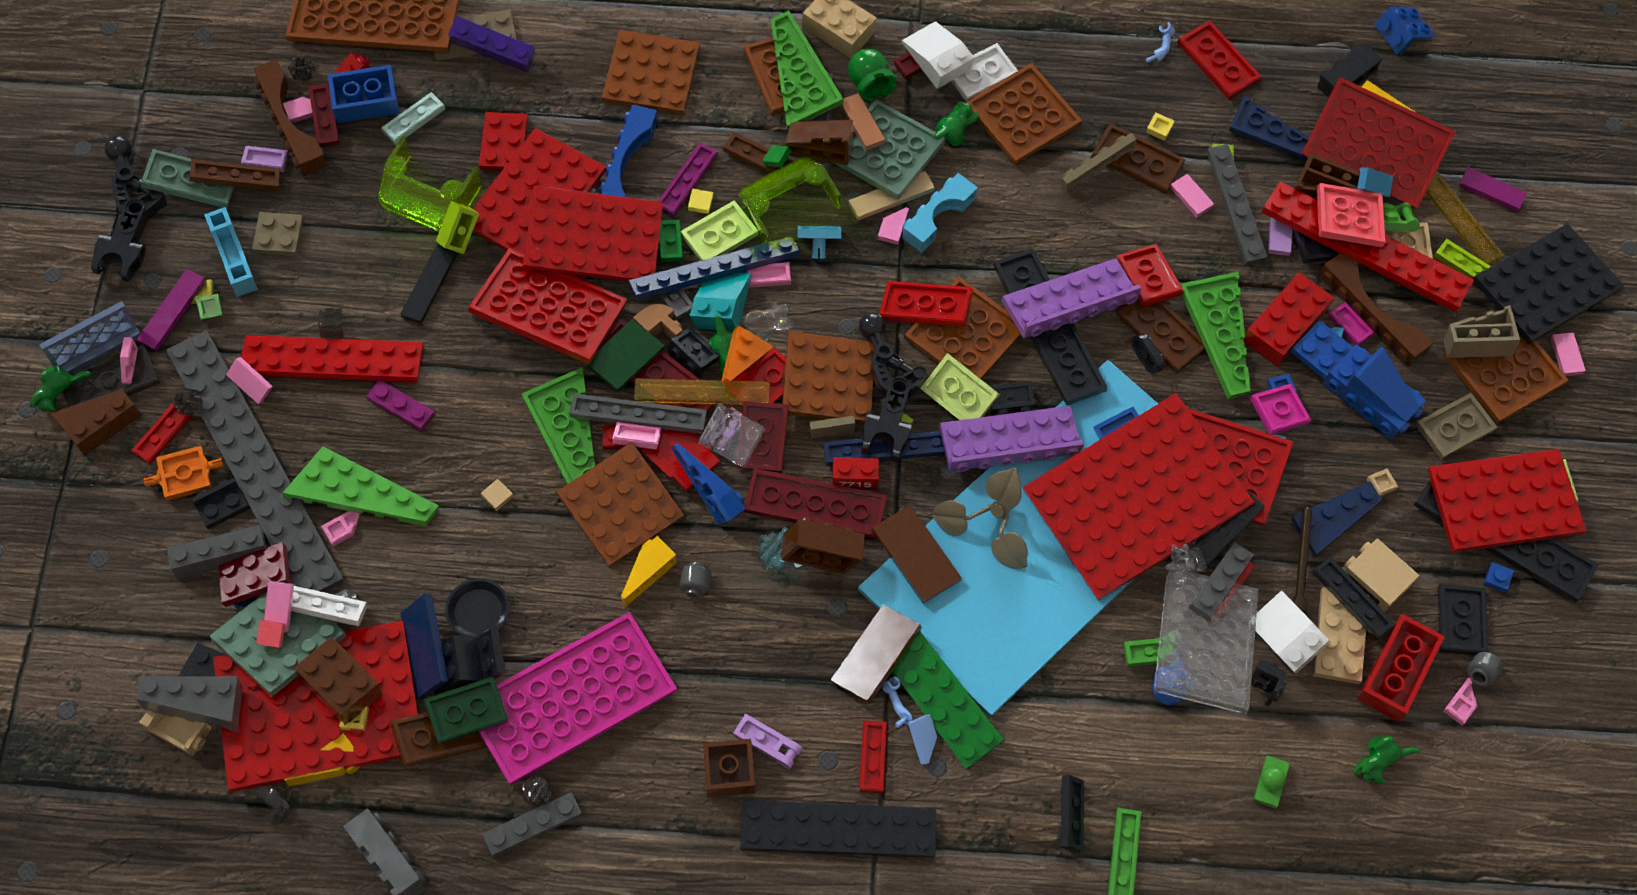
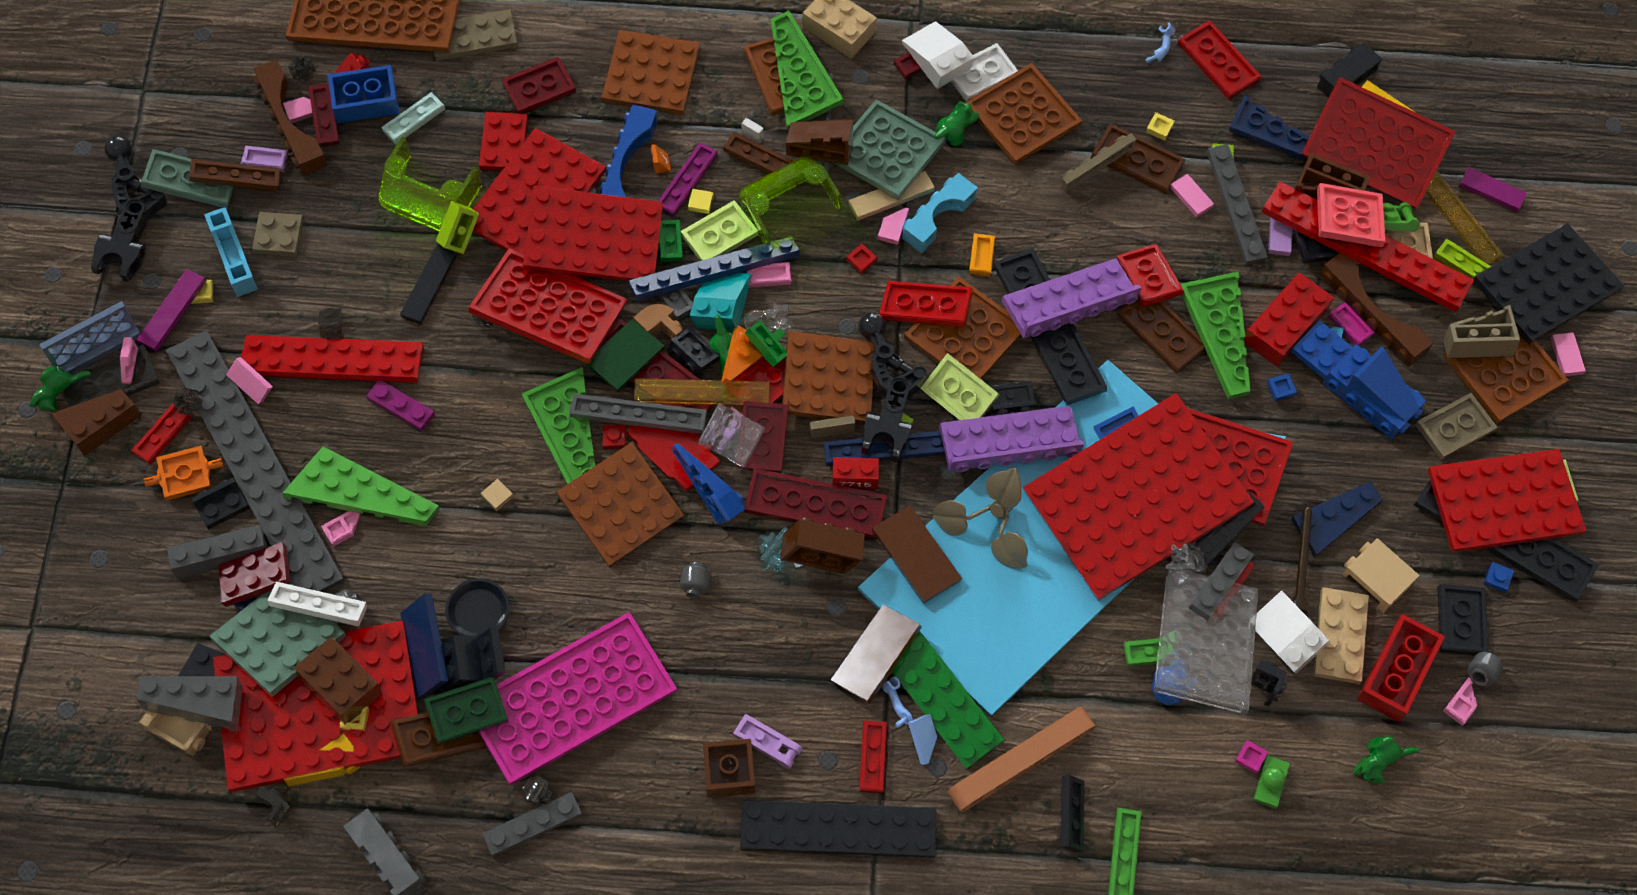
(209, 306): bright green tile -> none
(270, 633): coral tile -> none
(279, 603): bright pink tile -> none
(491, 44): dark purple brick -> none
(538, 85): none -> dark red plate
(639, 435): bright pink tile -> none
(652, 563): yellow slope -> none
(660, 160): none -> orange slope
(752, 131): none -> white tile
(767, 342): none -> green hinge
(776, 156): green tile -> none
(819, 235): medium azure tile -> none
(861, 258): none -> red plate
(863, 122): nougat tile -> none
(871, 75): green tile -> none
(982, 255): none -> light orange tile
(1021, 759): none -> nougat beam
(1147, 353): black plate -> none
(1251, 756): none -> dark pink plate
(1280, 409): dark pink tile -> none
(1353, 598): black tile -> none
(1375, 181): dark azure tile -> none
(1383, 482): tan tile -> none
(1403, 26): blue bracket -> none

